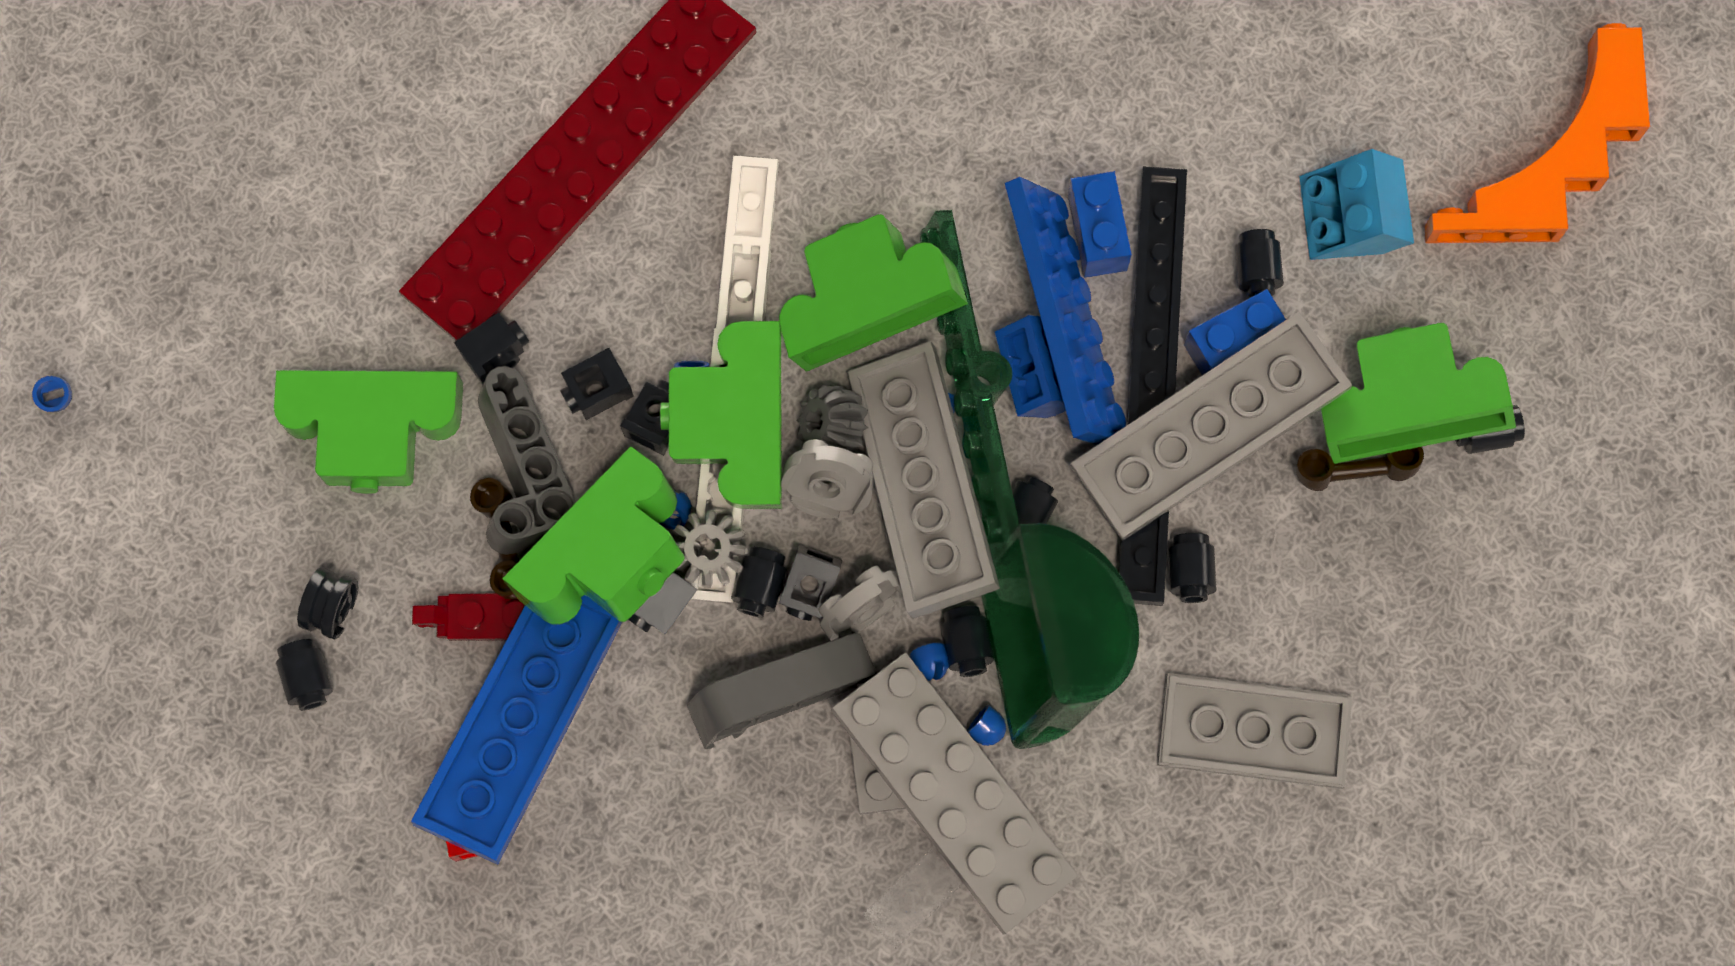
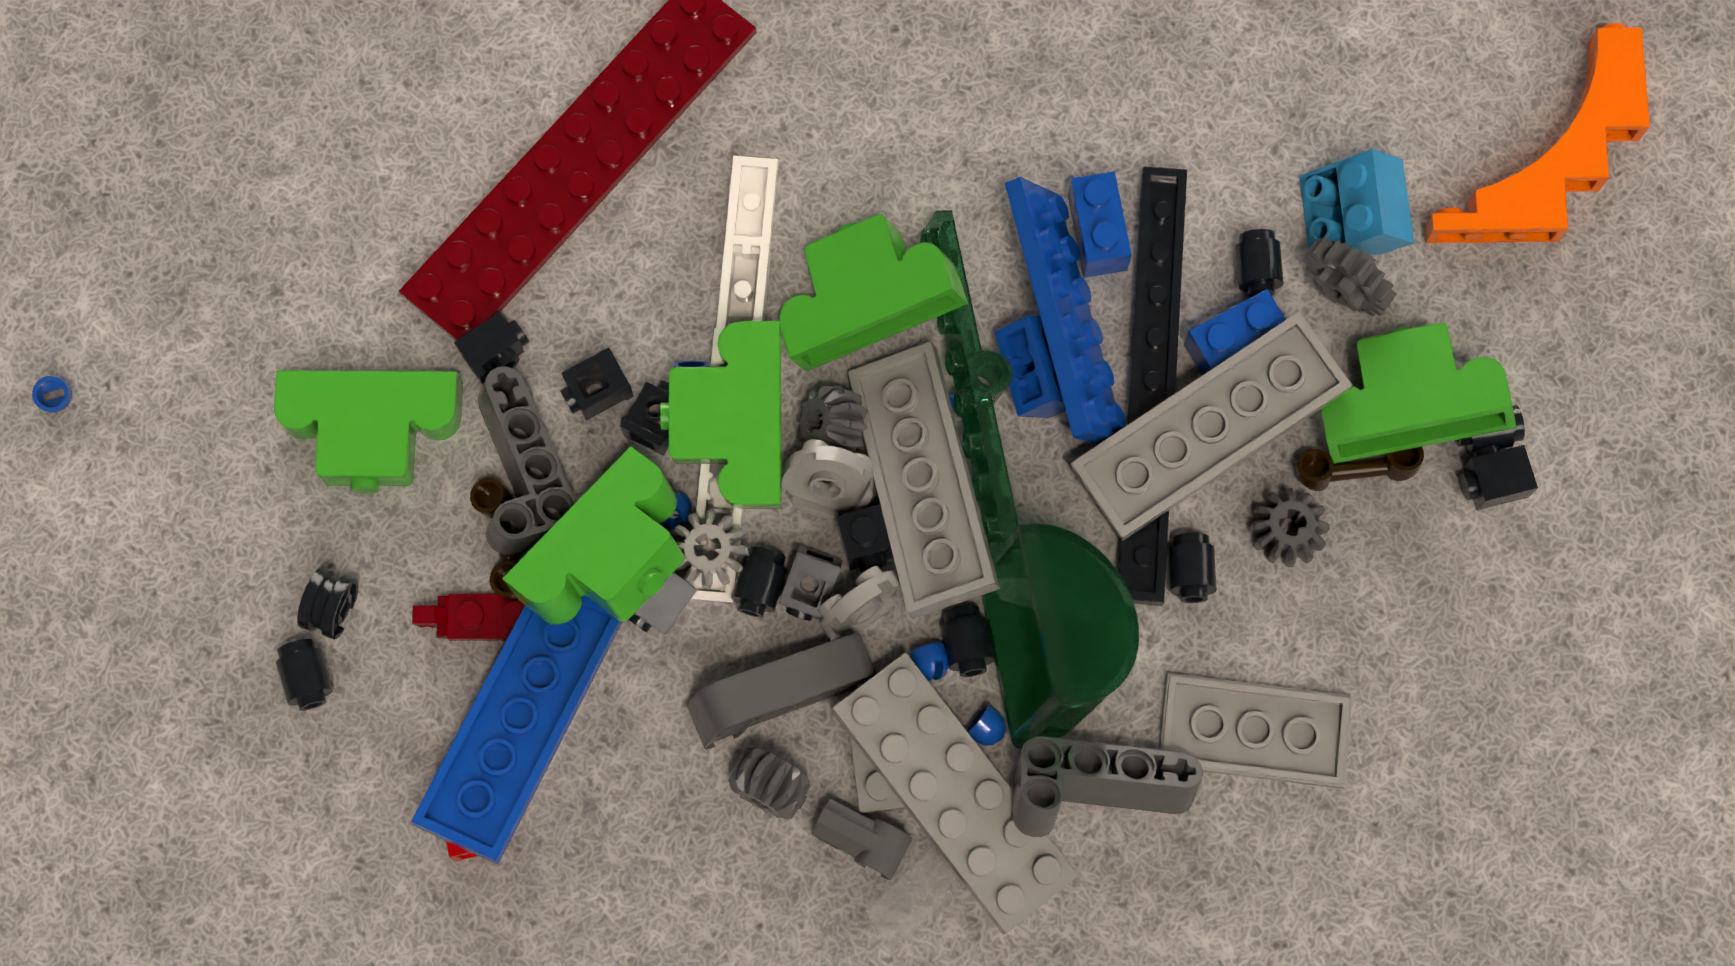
(769, 782): none -> dark grey gear
(864, 538): none -> black brick
(868, 841): none -> dark grey piece
(1033, 501): black brick -> none
(1100, 775): none -> dark grey beam
(1273, 517): none -> dark grey gear
(1349, 276): none -> dark grey gear
(1498, 476): none -> black brick

